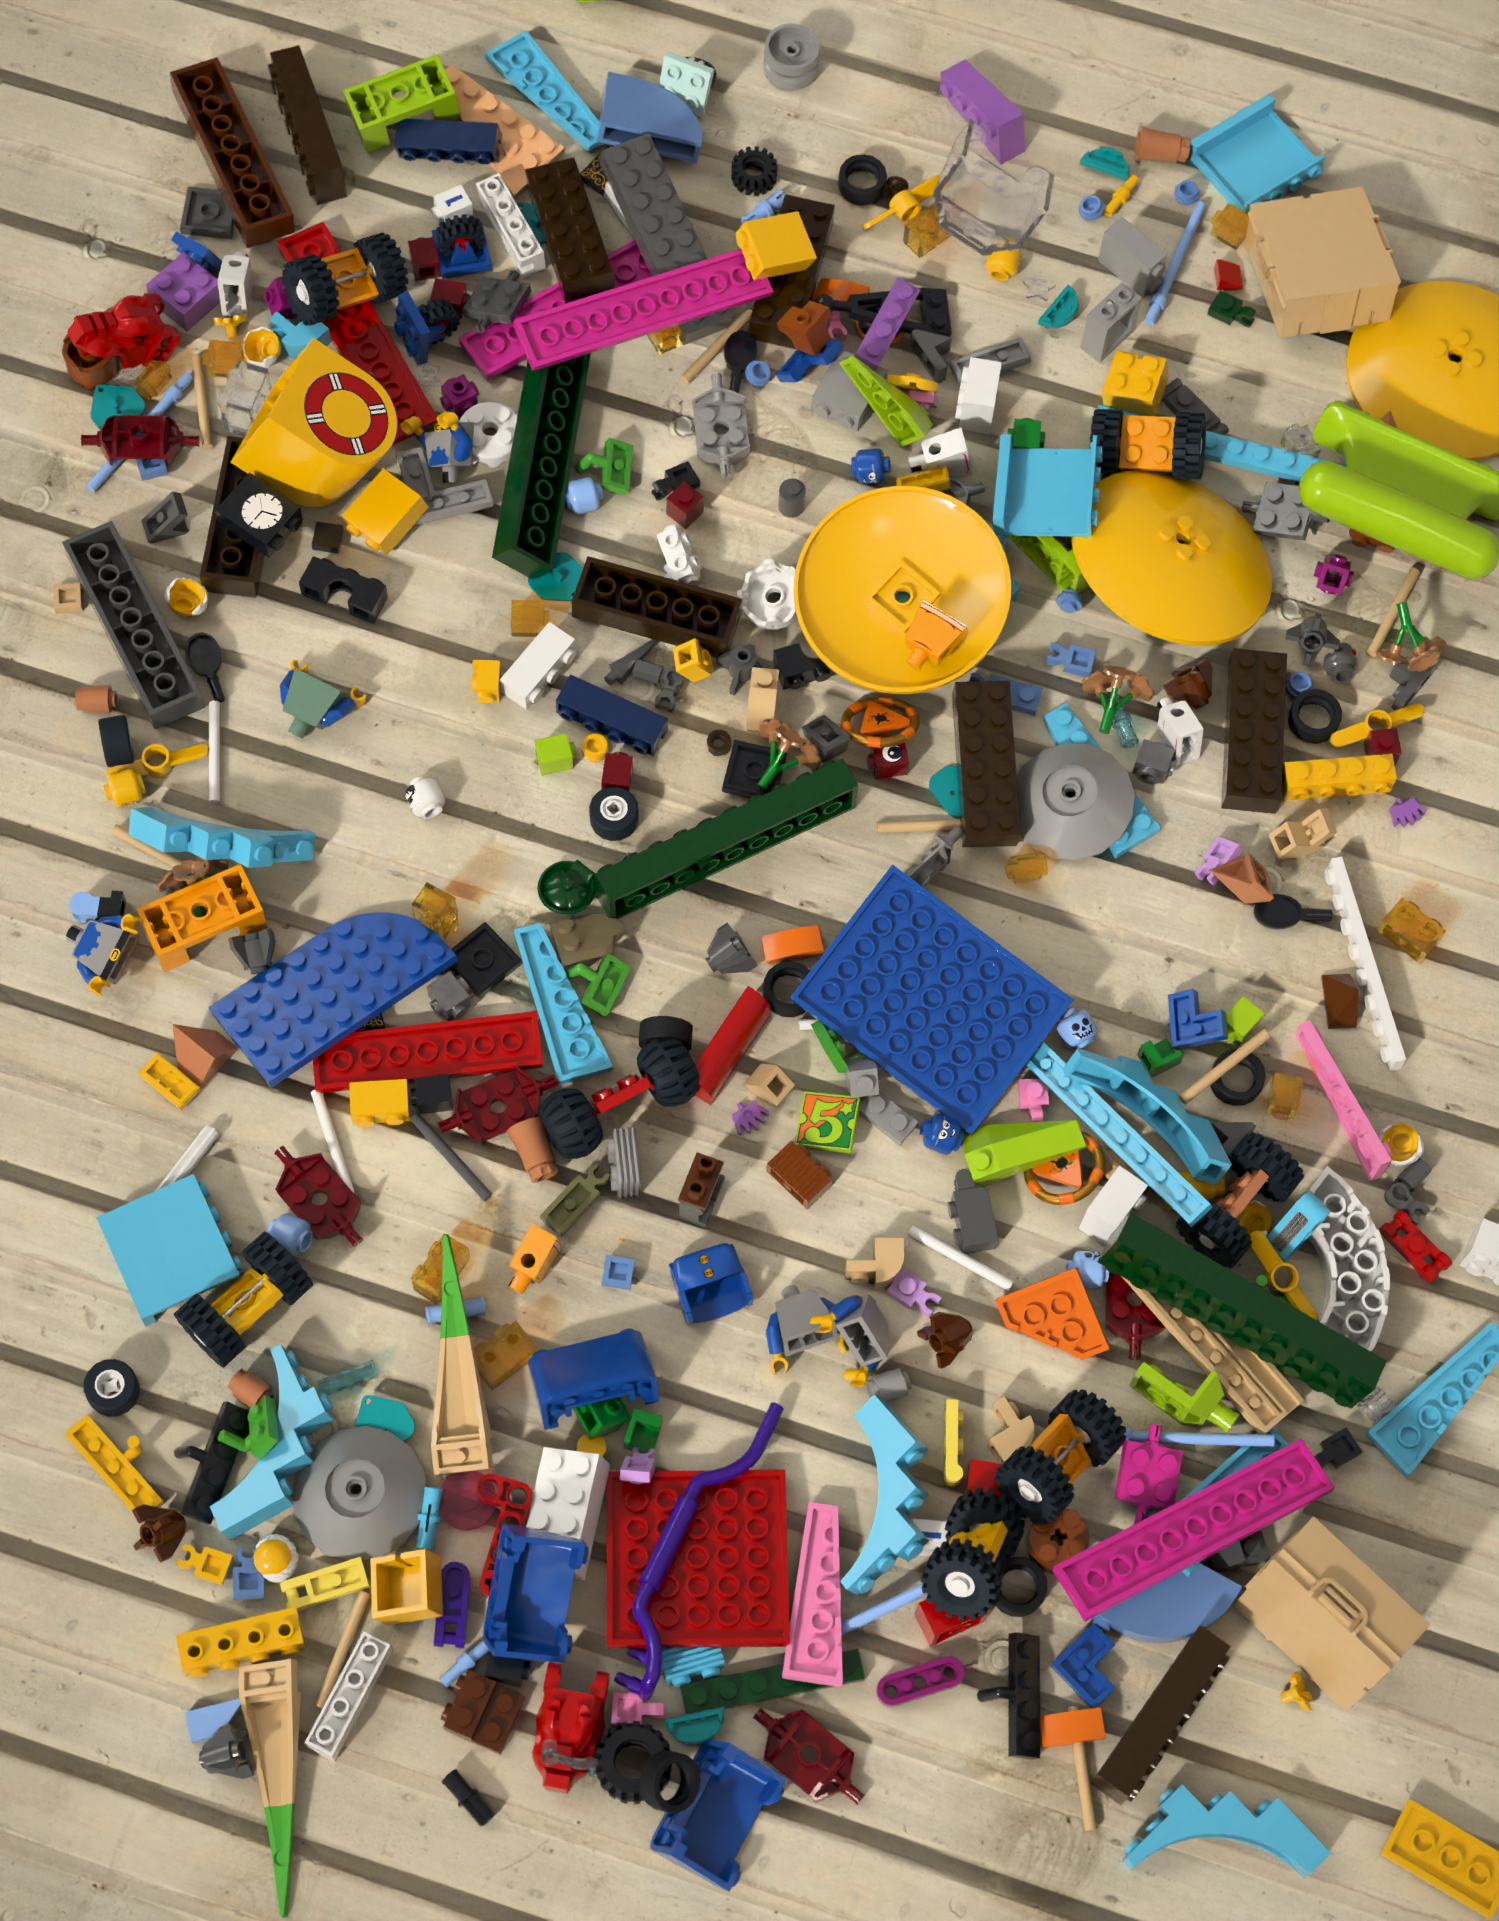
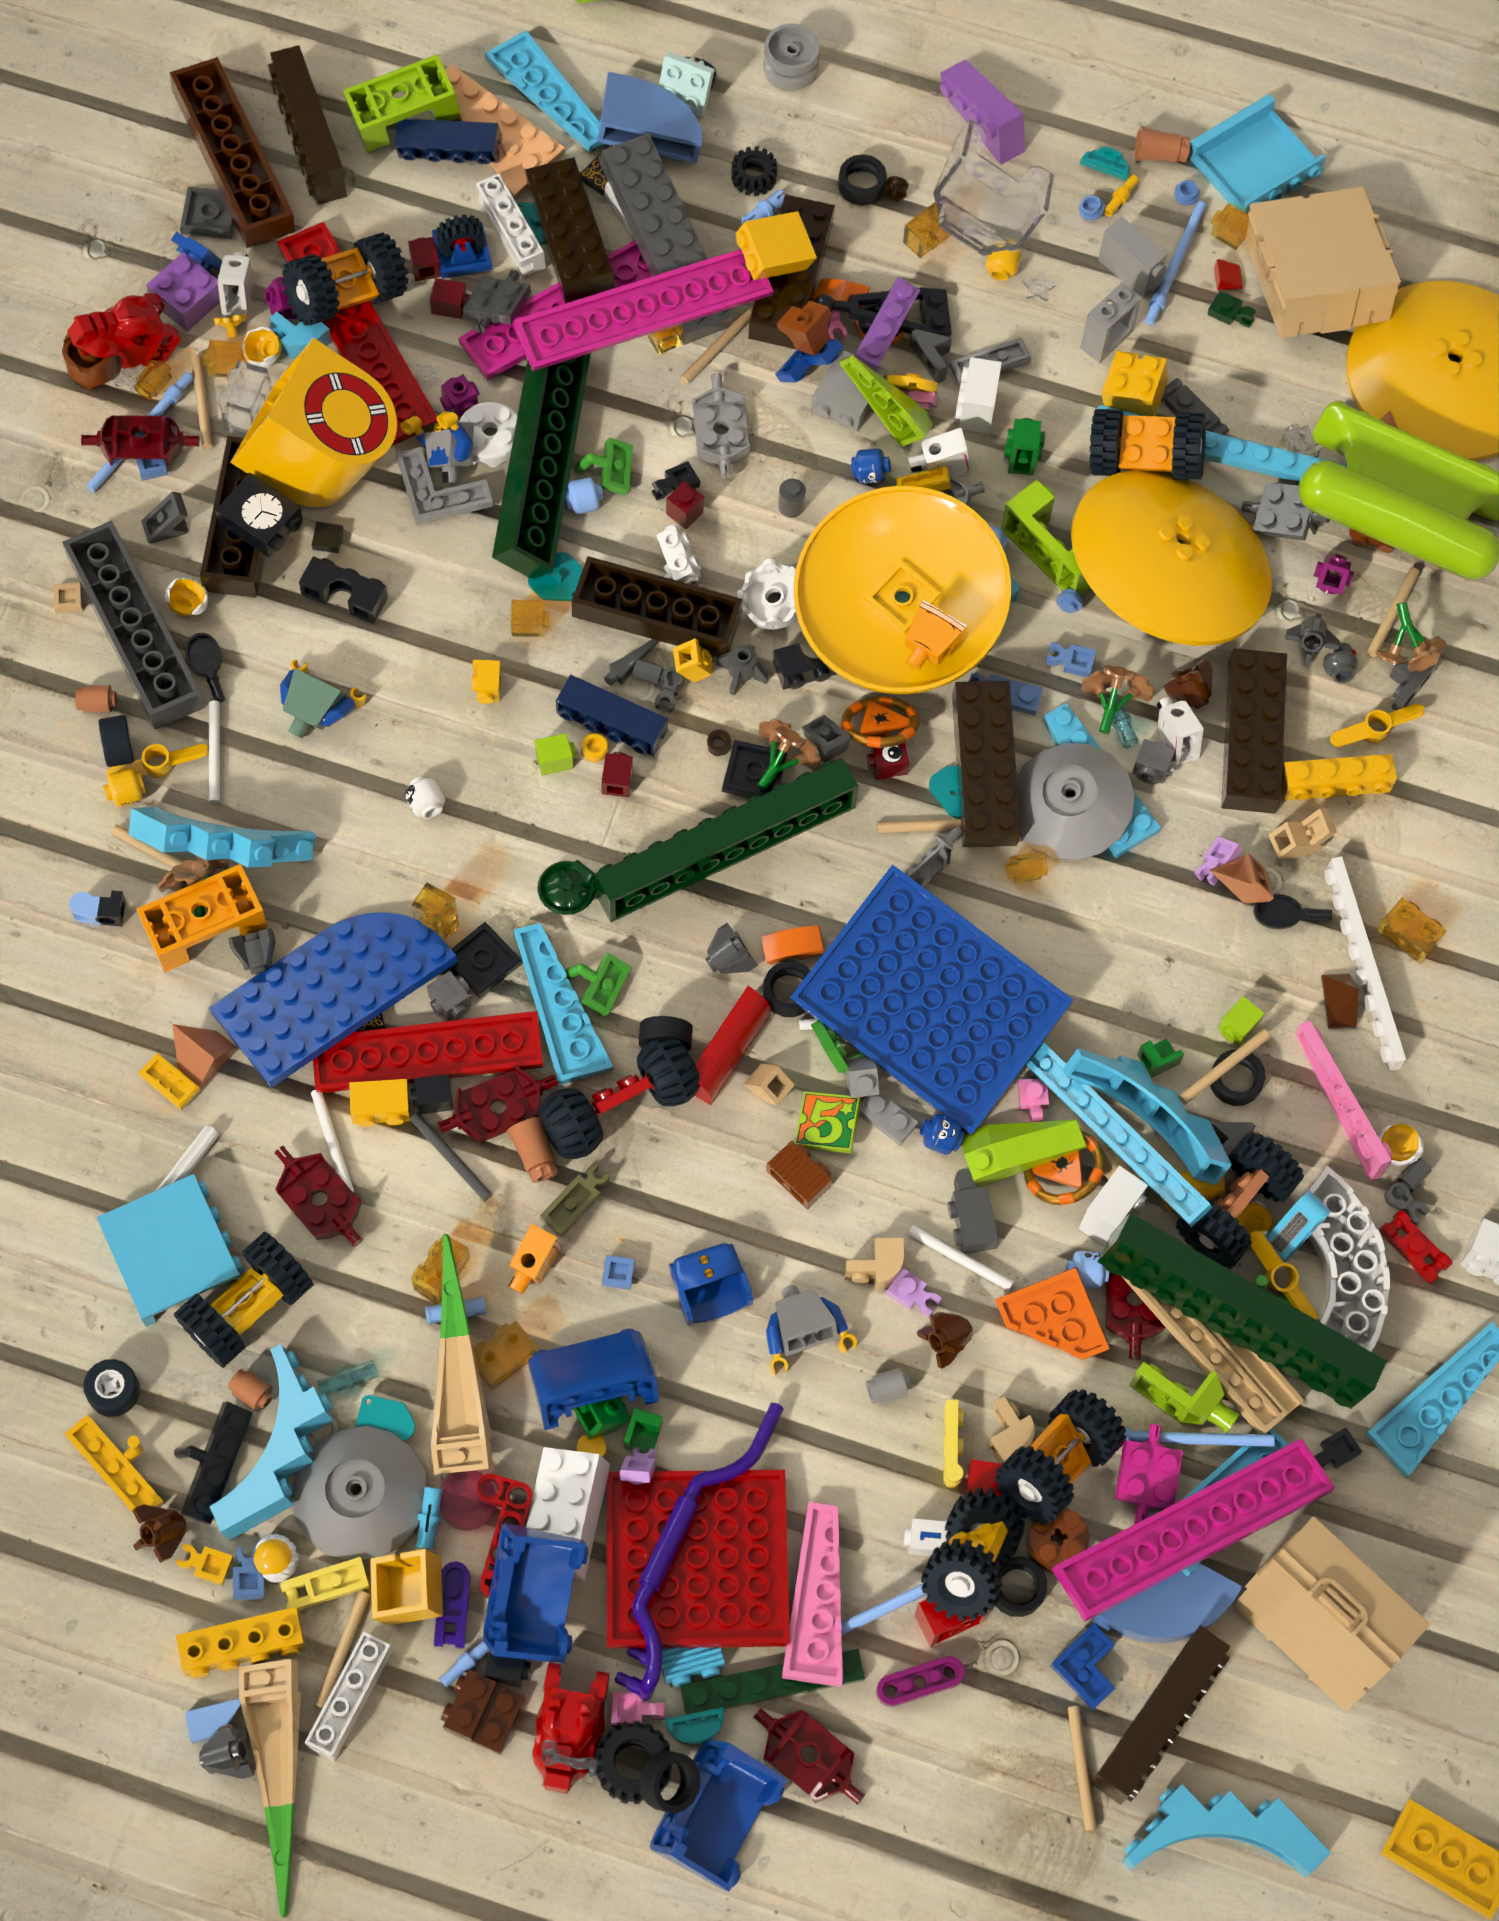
(103, 949): torso -> none
(113, 400): teal piece -> none
(262, 1430): bright green plate -> none
(292, 1233): light blue head -> none
(384, 512): yellow brick -> none
(424, 324): blue plate -> none
(451, 203): white brick -> none
(468, 1798): black axle -> none
(538, 666): white brick -> none
(585, 937): dark tan plate -> none
(614, 824): black wheel -> none
(626, 1171): light grey brick -> none
(701, 1190): reddish brown hips -> none
(738, 353): black piece -> none
(749, 1115): medium lavender piece -> none
(757, 373): medium blue plate -> none
(761, 697): tan brick -> none
(863, 1331): light grey torso -> none
(899, 1495): medium azure arch -> none
(907, 203): yellow piece -> none
(1022, 1695): black plate -> none
(1046, 490): medium azure panel -> none
(1062, 310): teal plate -> none
(1071, 1727): orange slope -> none
(1076, 1028): light blue head -> none
(1189, 1026): blue plate -> none
(1241, 1554): dark grey slope -> none
(1284, 1096): clear yellow brick -> none
(1297, 1692): yellow plant -> none
(1298, 683): medium blue plate -> none
(1324, 700): black tyre -> none
(1376, 1405): clear wheel -> none
(1383, 742): dark red brick -> none
(1406, 811): medium lavender piece -> none

